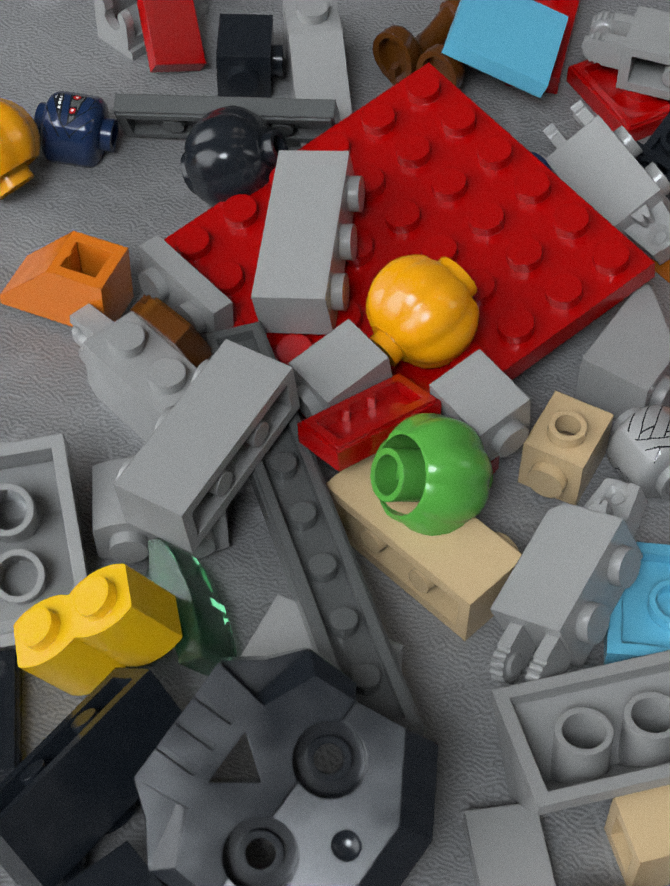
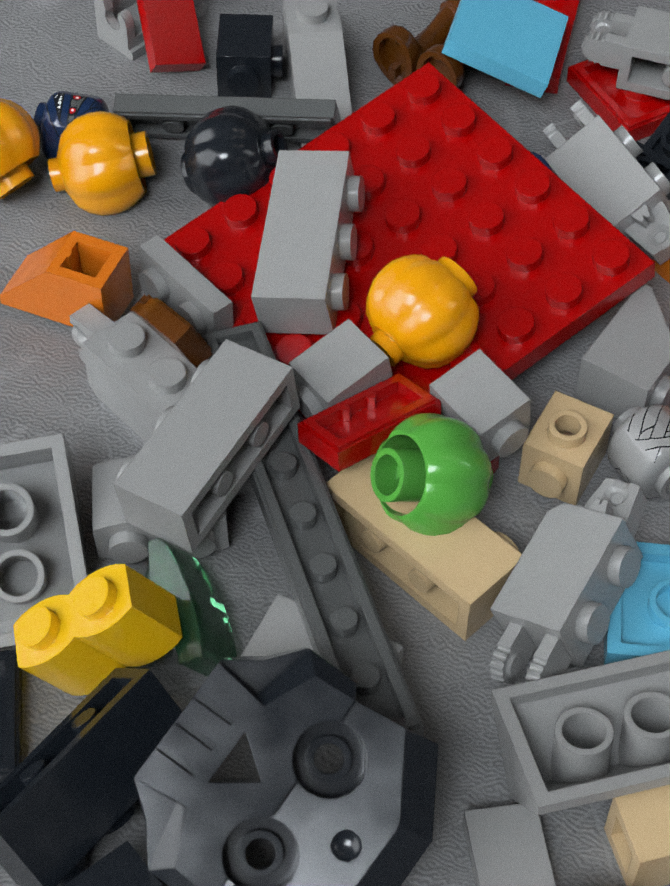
(102, 163): none -> light orange plant

